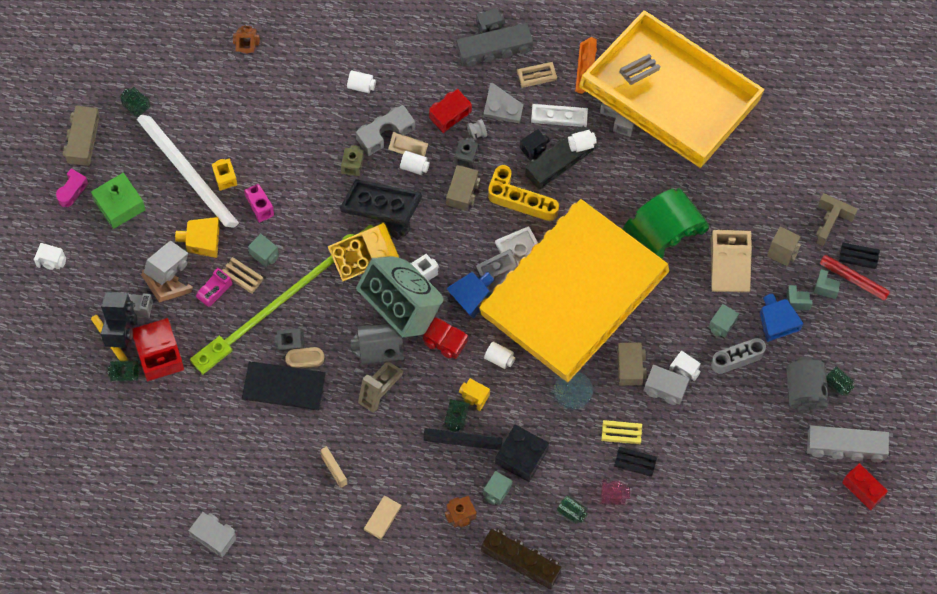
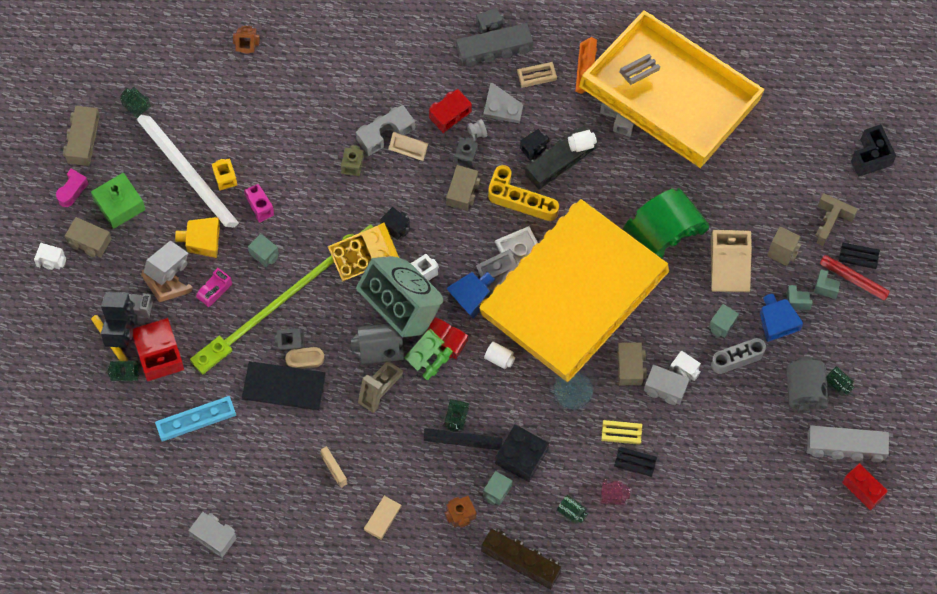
(88, 237): none -> dark tan brick
(195, 418): none -> medium azure plate
(229, 266): tan tile -> none
(361, 82): white brick -> none
(381, 202): black tile -> none
(414, 163): white brick -> none
(424, 350): none -> bright green plate
(474, 393): yellow brick -> none
(559, 115): white tile -> none
(876, 152): none -> black brick

